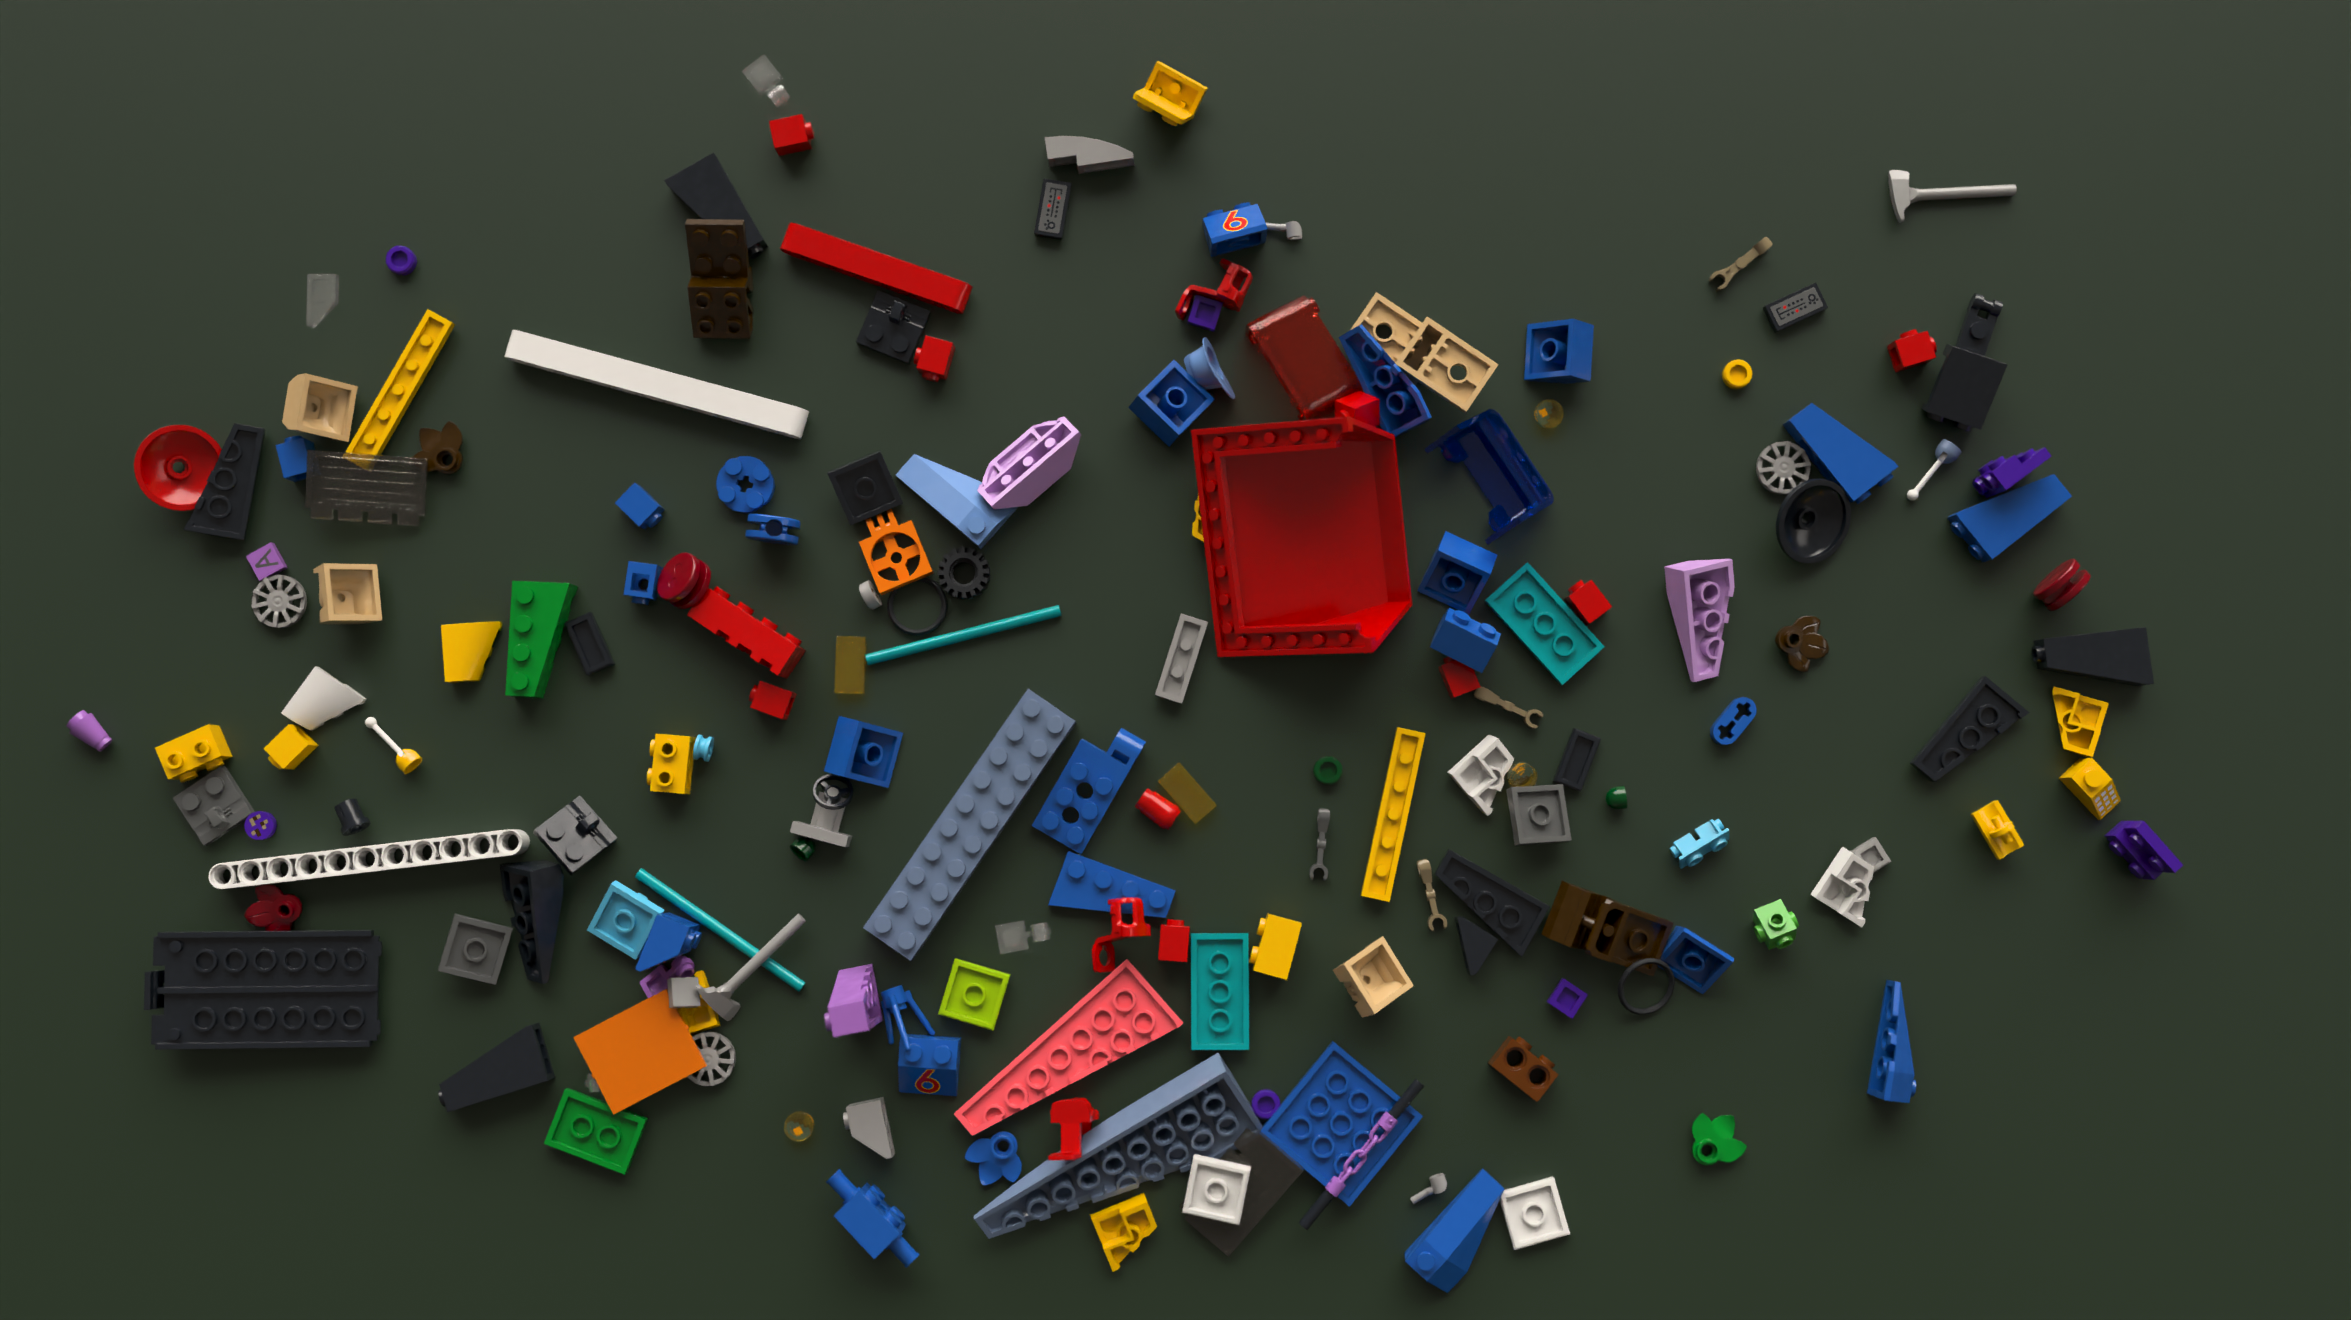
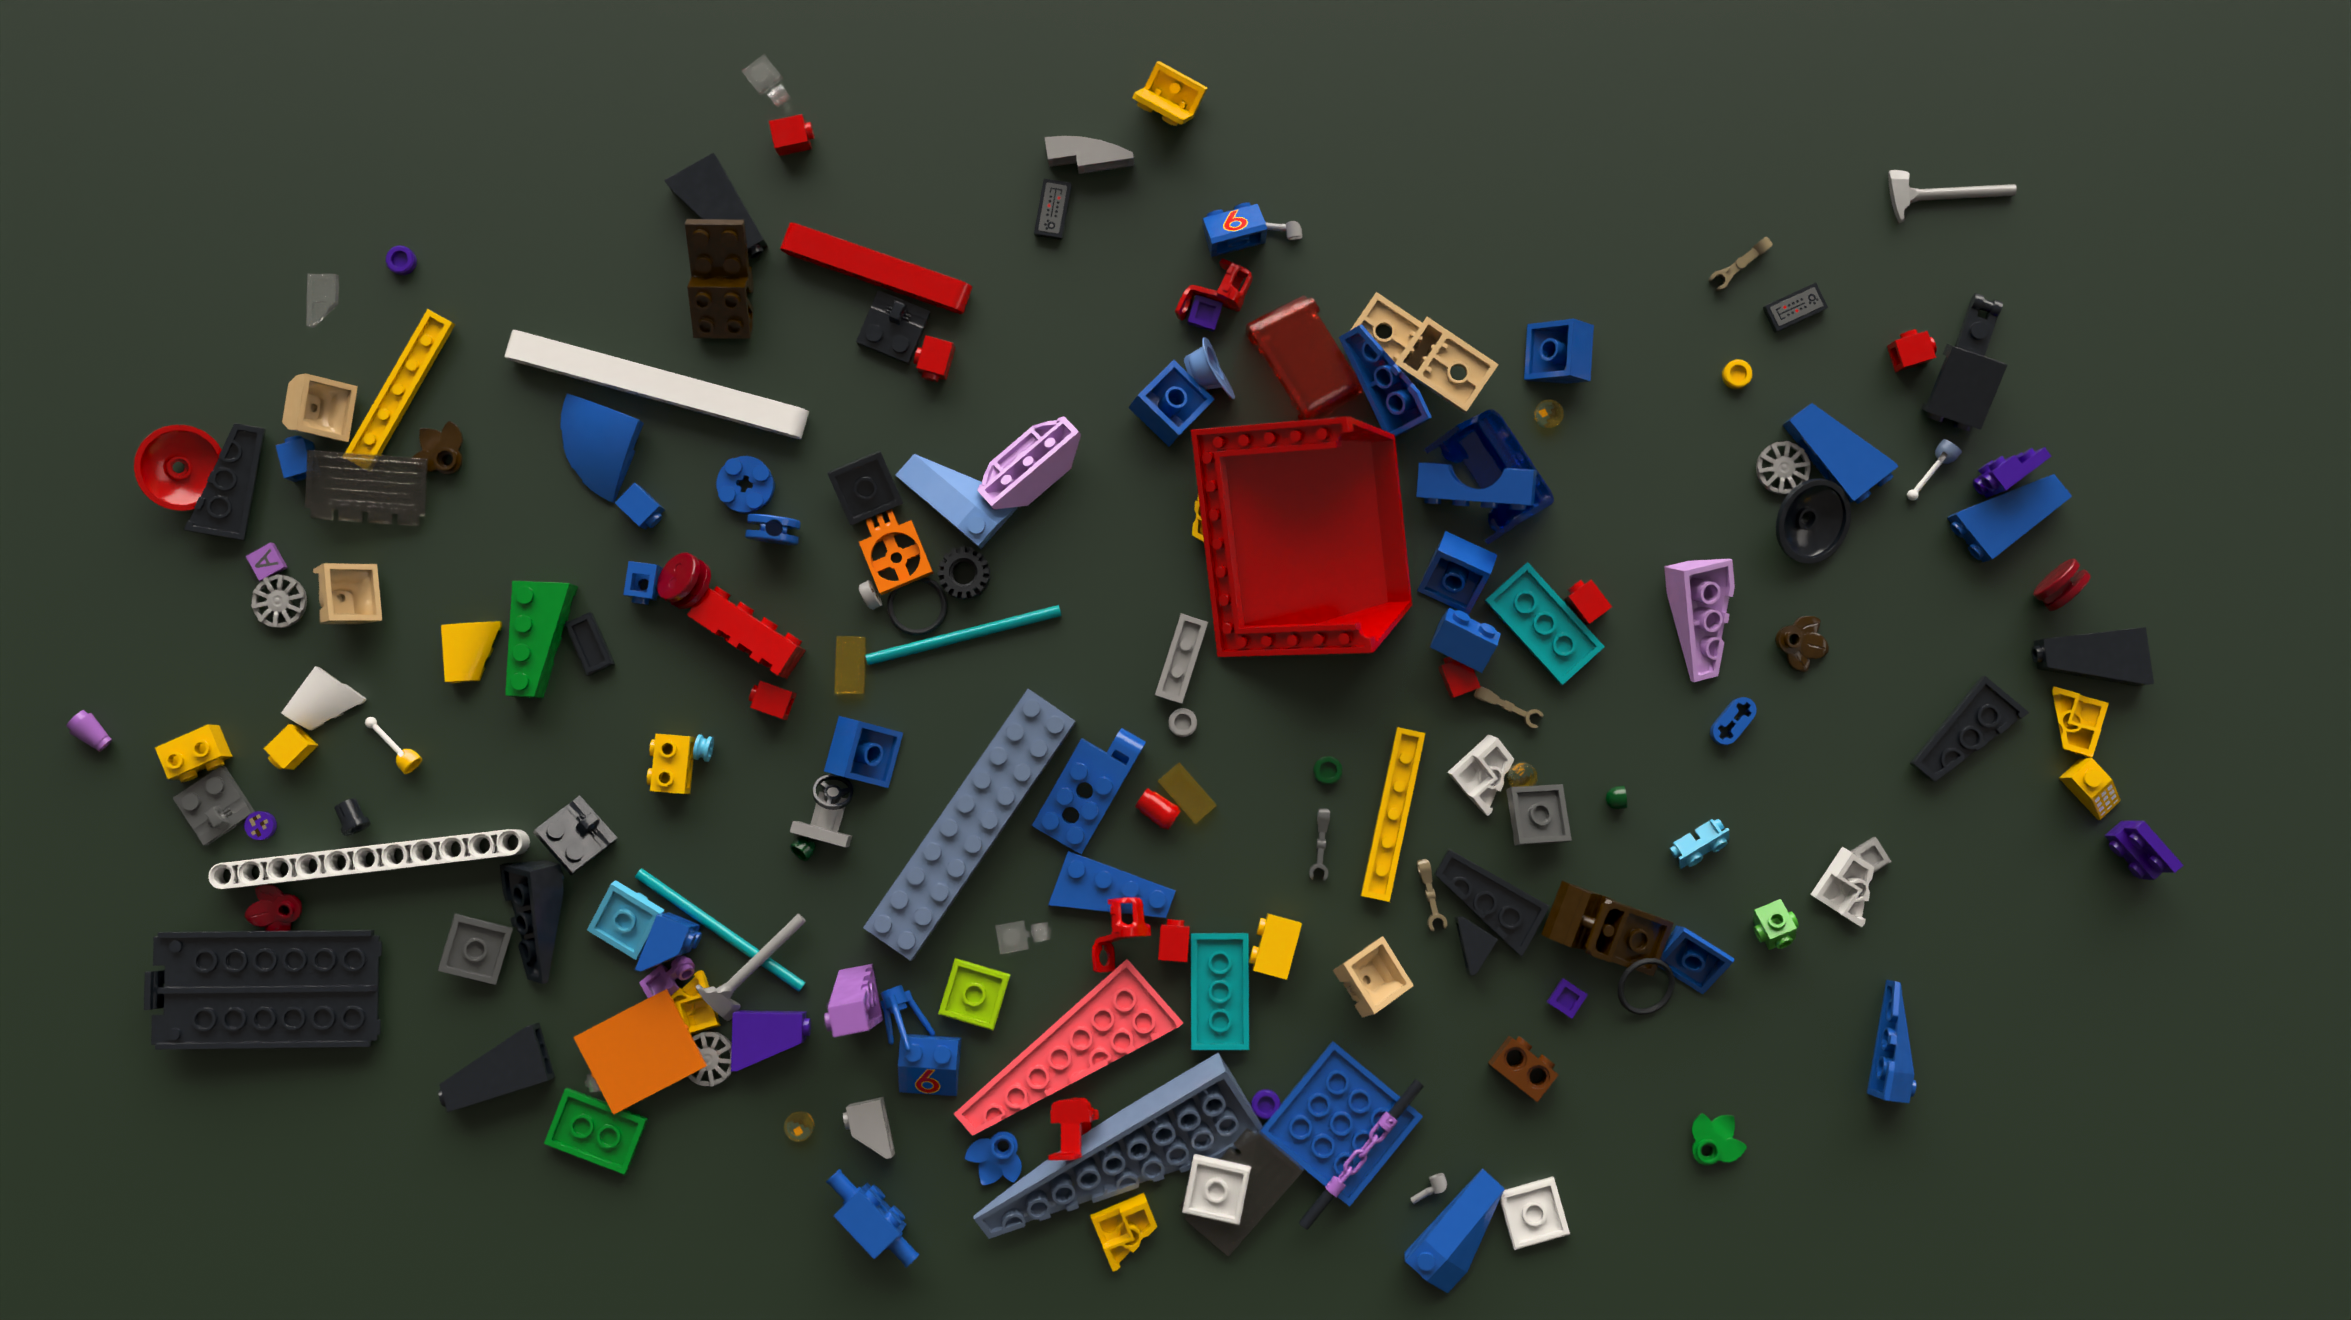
(598, 444): none -> blue brick
(683, 992): light grey tile -> none
(764, 1034): none -> dark purple slope
(1182, 722): none -> light grey tile
(1360, 407): red brick -> none
(1439, 482): none -> blue arch
(1576, 759): black tile -> none
(1997, 829): yellow hips -> none

